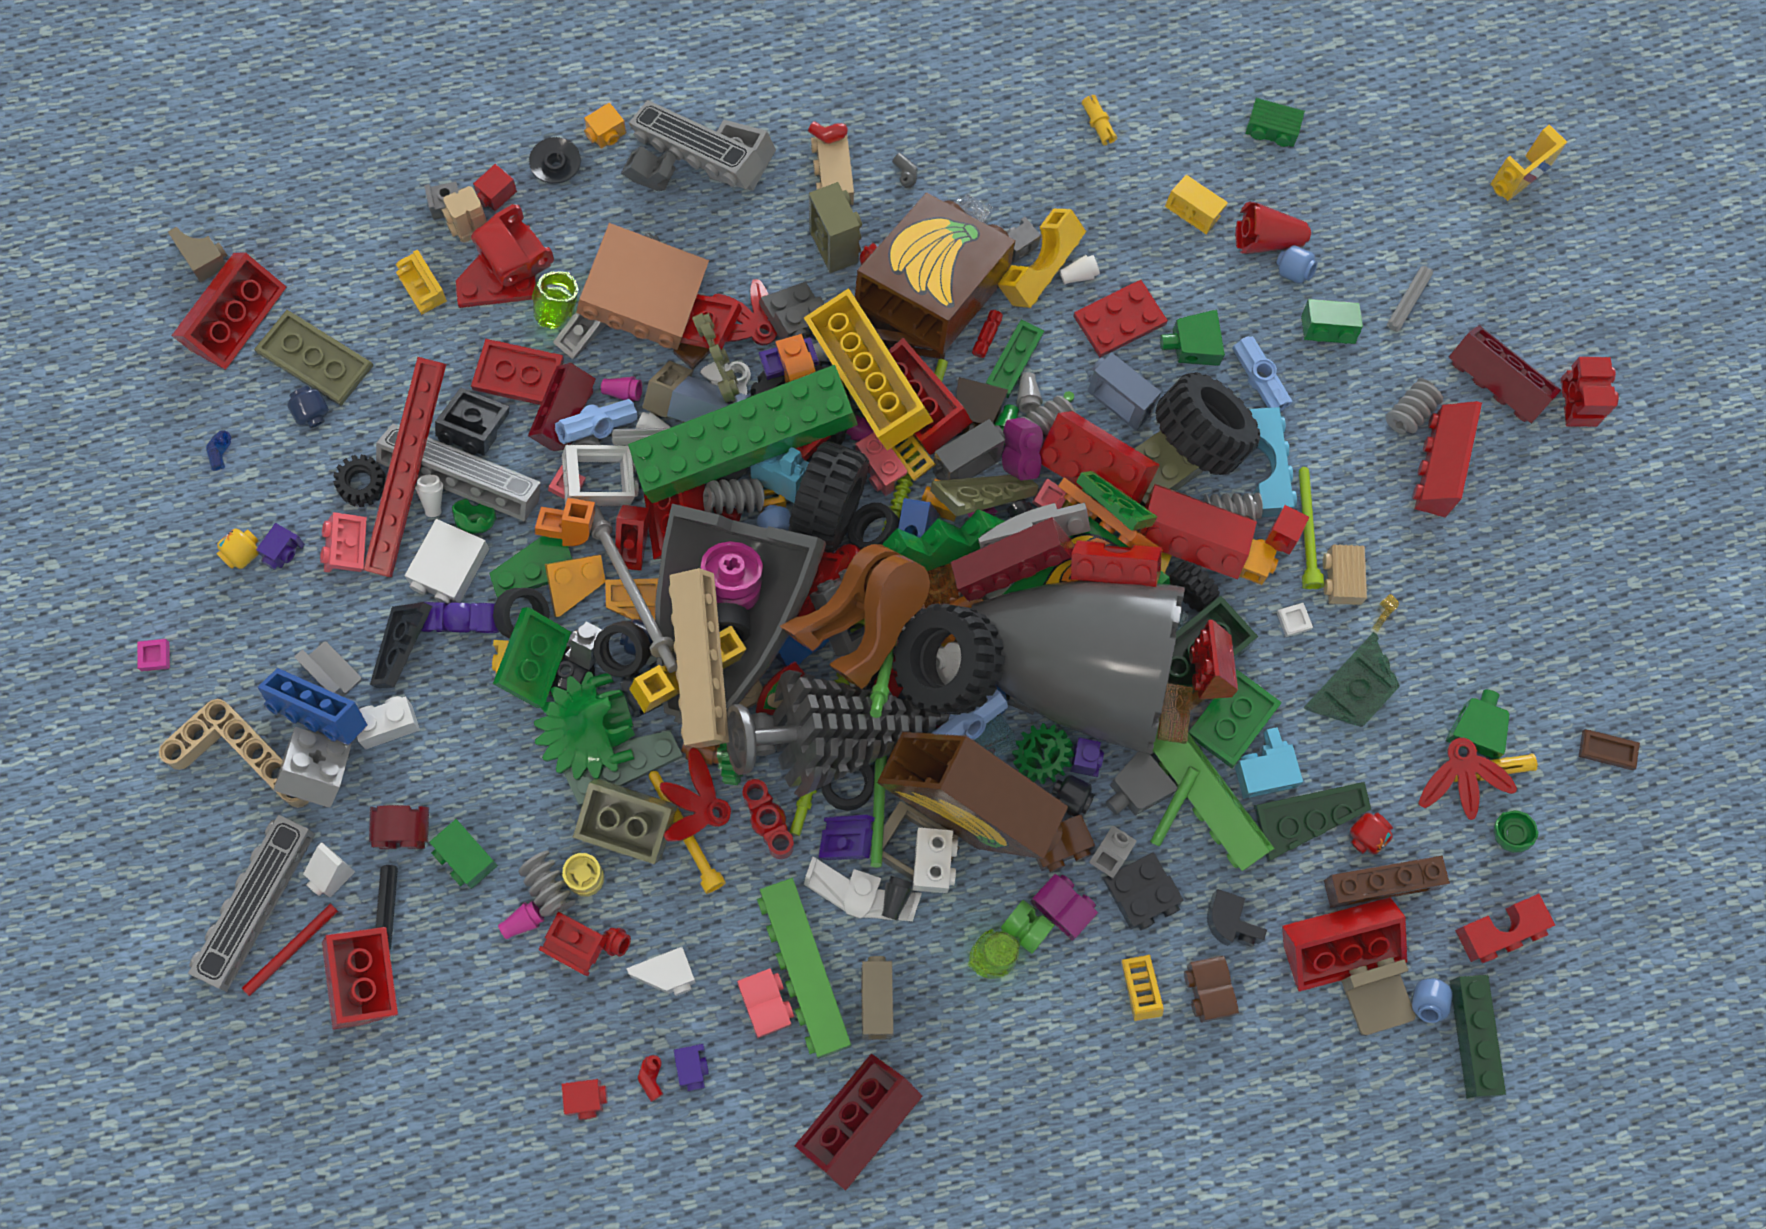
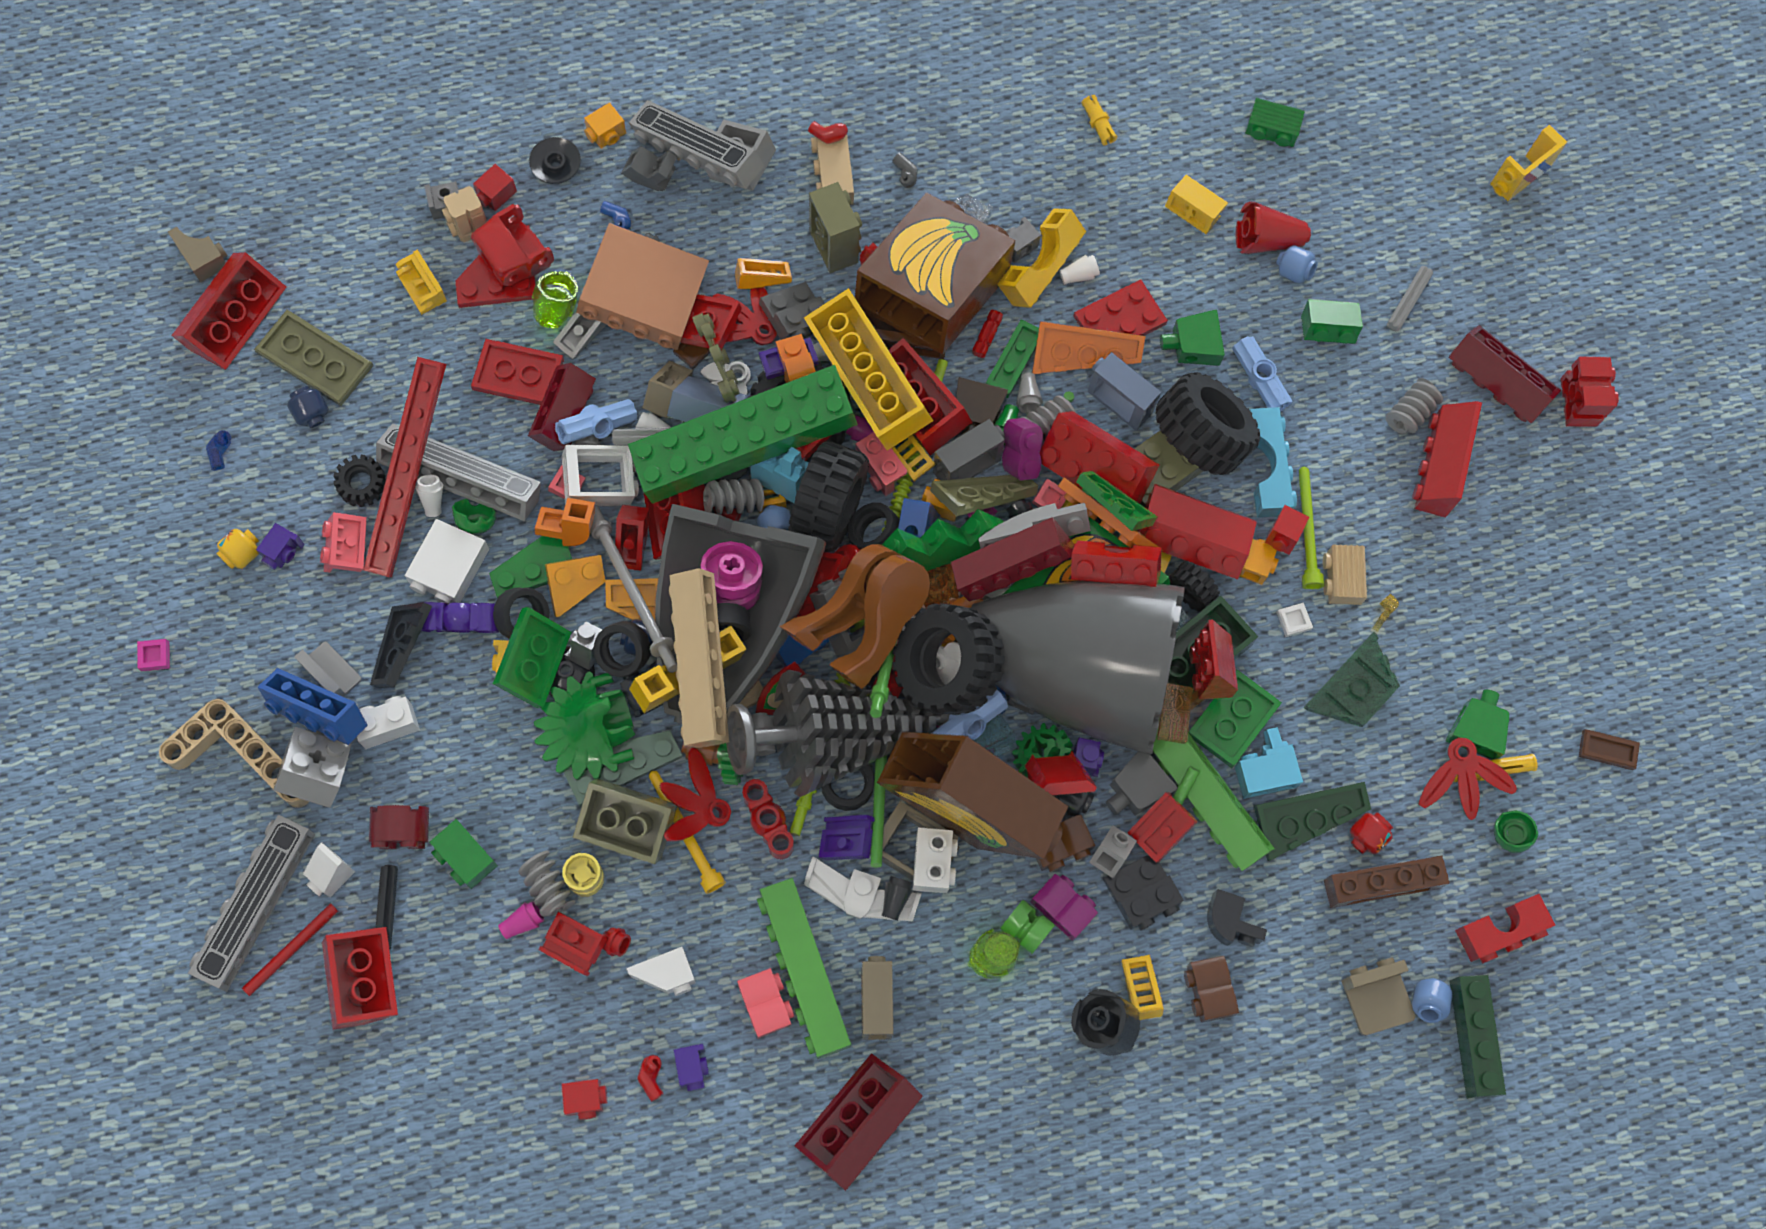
(470, 421): black plate -> none
(619, 214): none -> blue arm
(622, 388): dark pink cone -> none
(761, 273): none -> light orange slope
(1060, 774): none -> red slope
(1074, 347): none -> orange wing
(1106, 1022): none -> black brick
(1162, 827): none -> red plate
(1246, 506): light grey piece -> none
(1333, 944): red slope -> none

